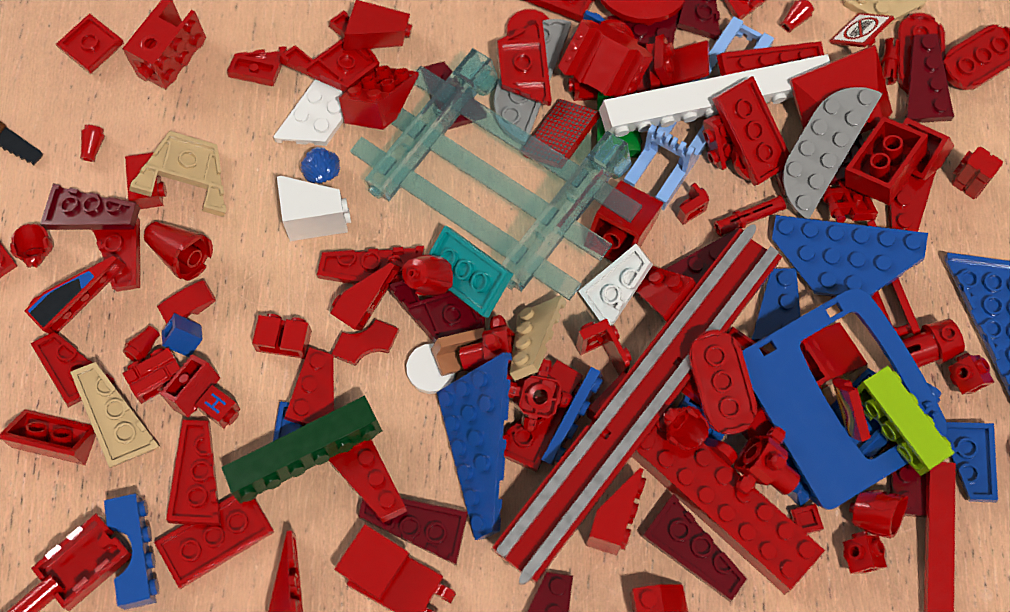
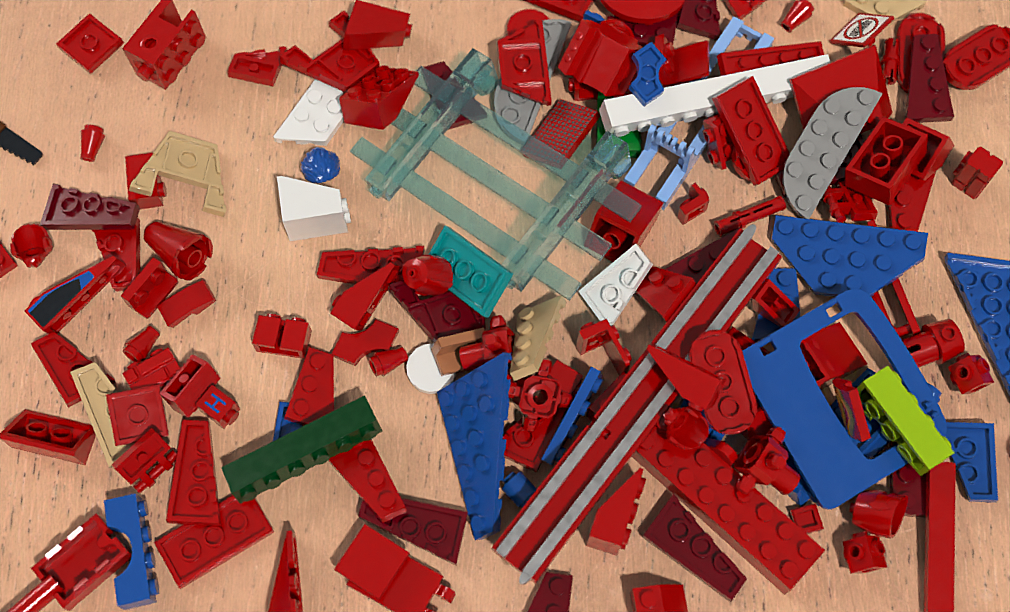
(135, 413): none -> red tile
(141, 457): none -> red plate
(149, 288): none -> red bracket
(182, 335): blue panel -> none
(386, 361): none -> red cone
(518, 488): none -> blue brick
(647, 83): none -> blue tile
(690, 380): none -> red slope
(774, 304): none -> red slope

